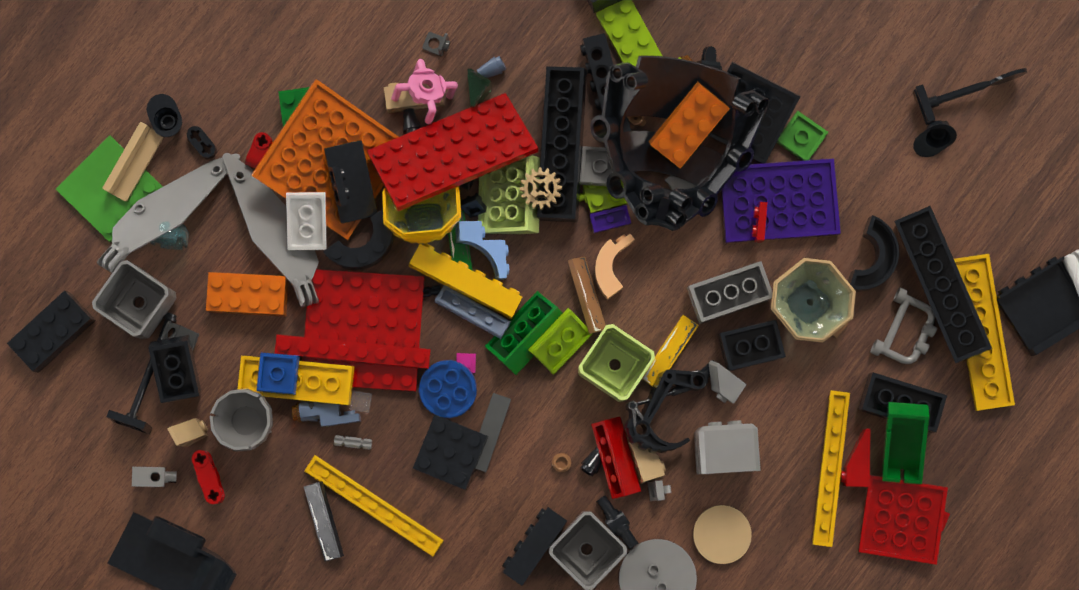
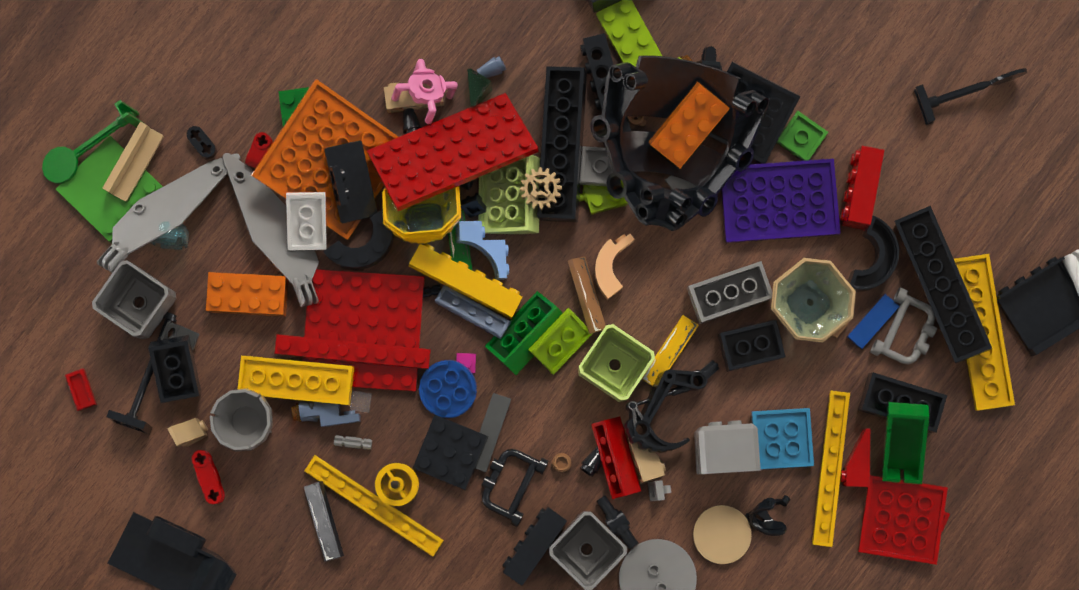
(51, 331): black brick -> none
(62, 163): none -> green piece
(80, 389): none -> red tile
(143, 476): light grey torso -> none
(164, 115): black piece -> none
(278, 373): blue tile -> none
(396, 484): none -> yellow wheel
(444, 43): dark grey bracket -> none
(489, 483): none -> black bar
(610, 219): dark purple plate -> none
(725, 383): light grey slope -> none
(760, 214): red plate -> none
(768, 525): none -> black helmet
(784, 438): none -> dark azure plate
(862, 187): none -> red piece
(873, 321): none -> blue tile
(934, 139): black piece -> none

